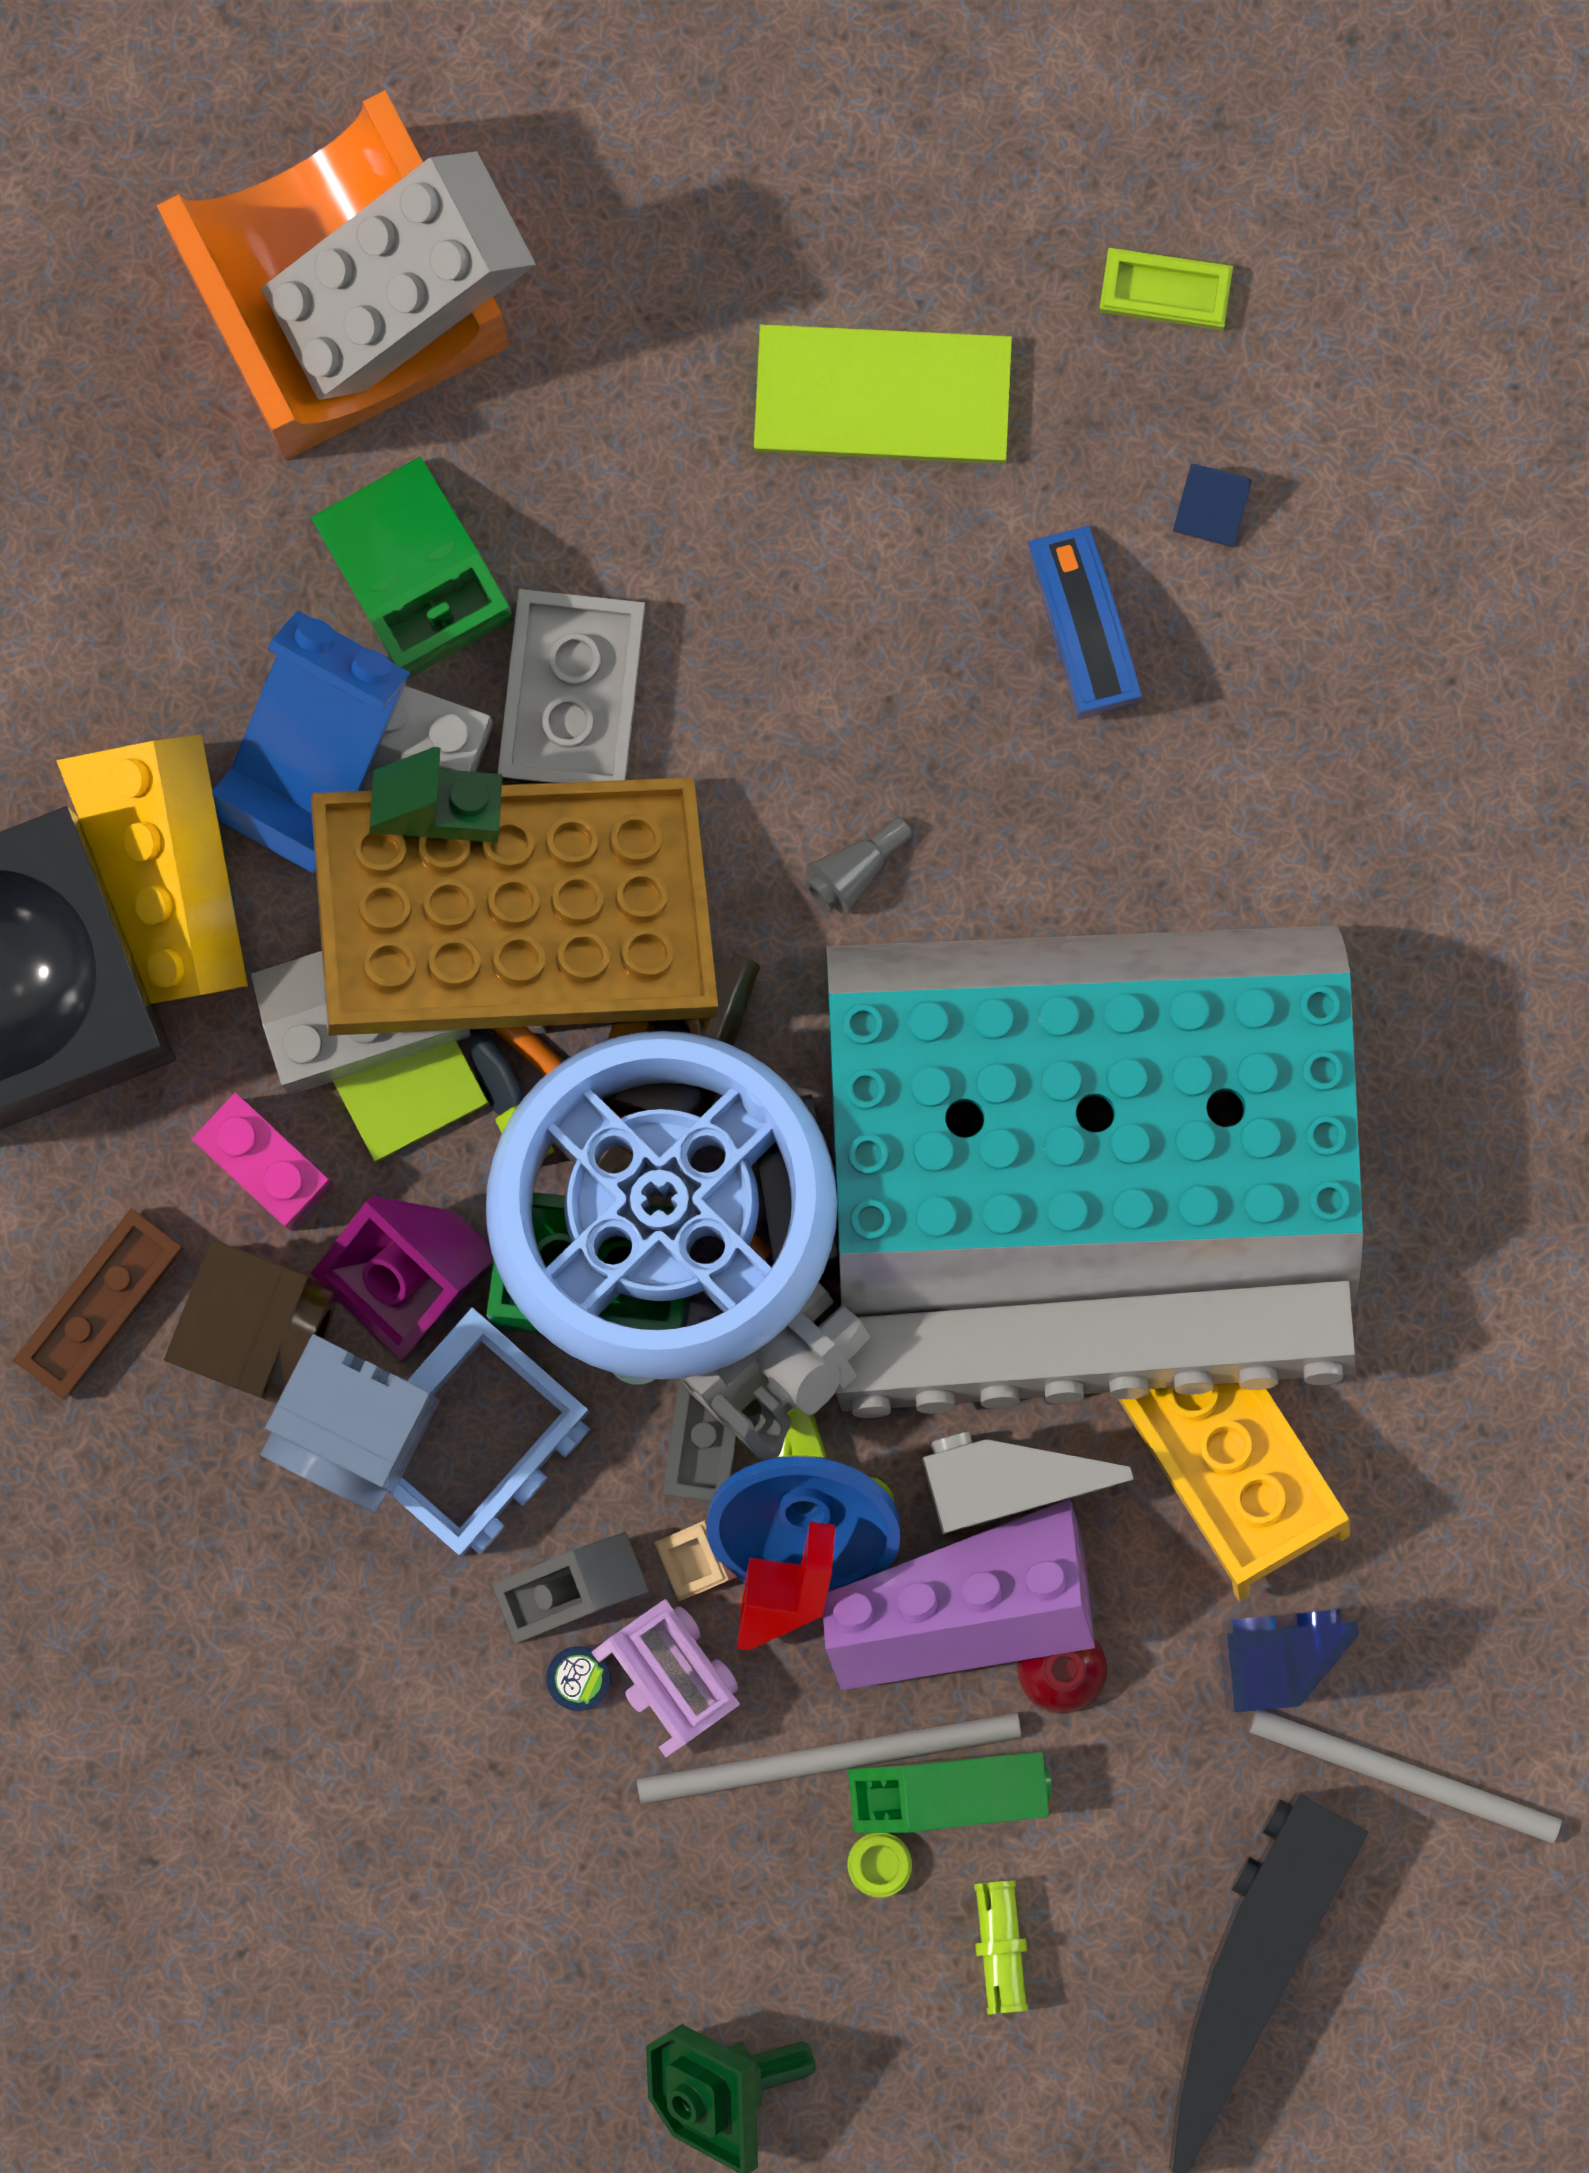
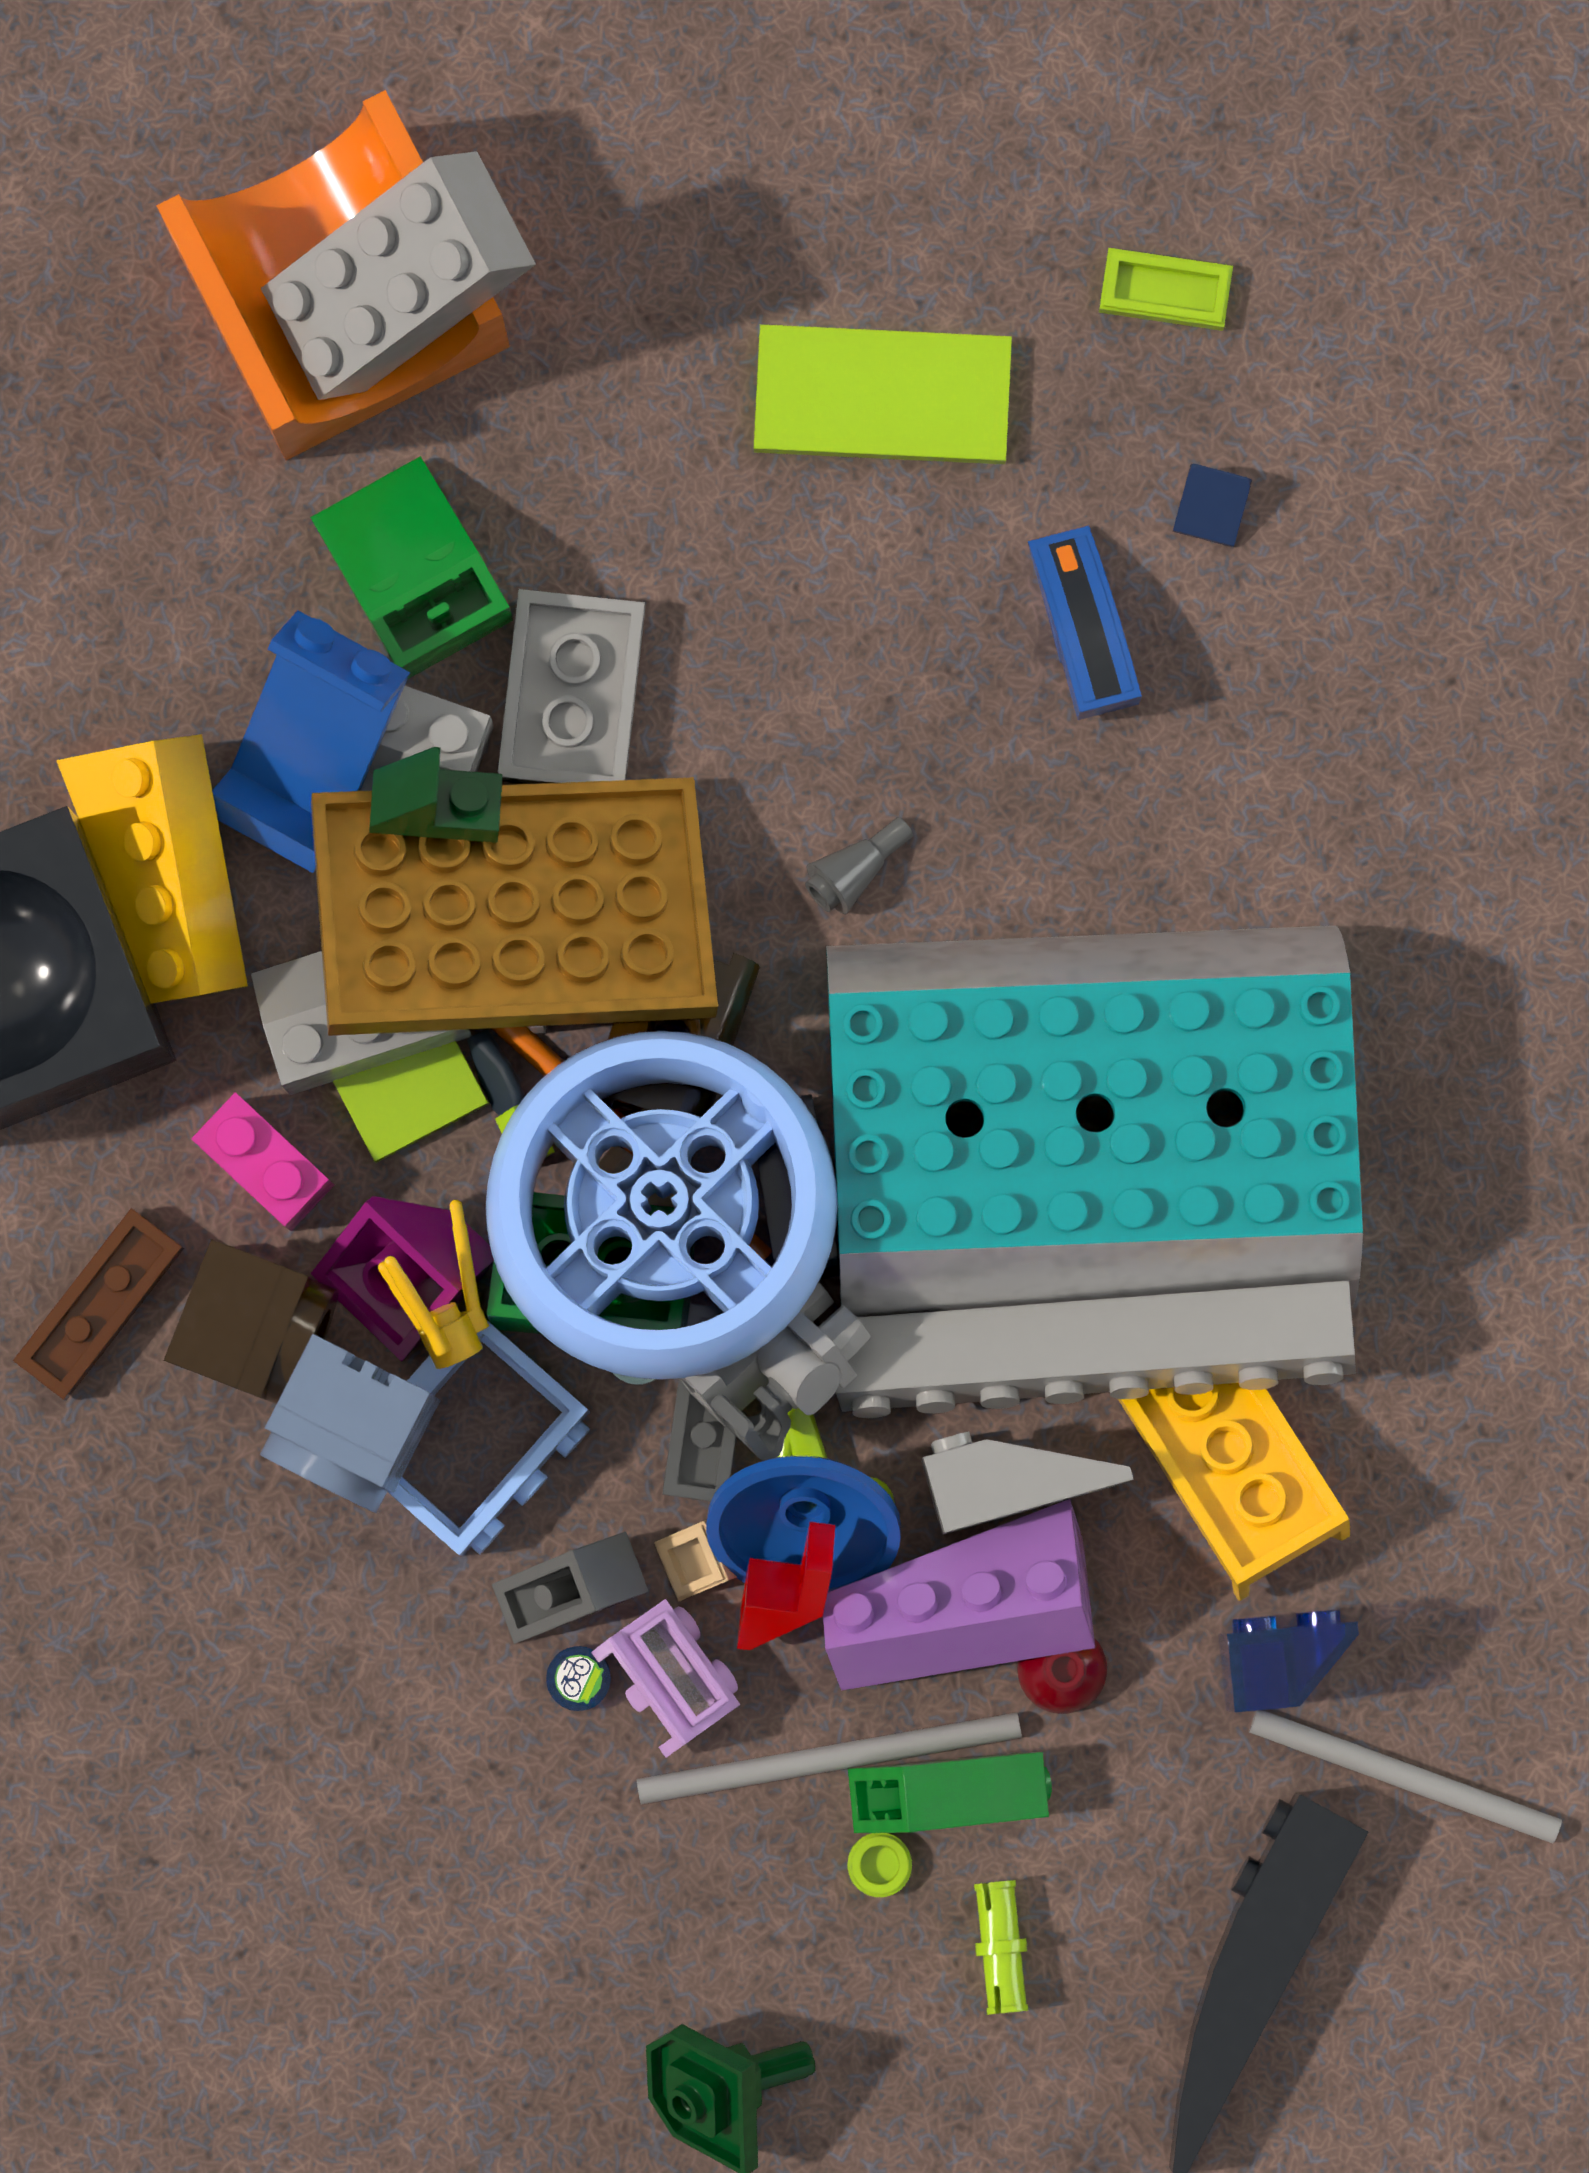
(446, 1331): none -> yellow plant

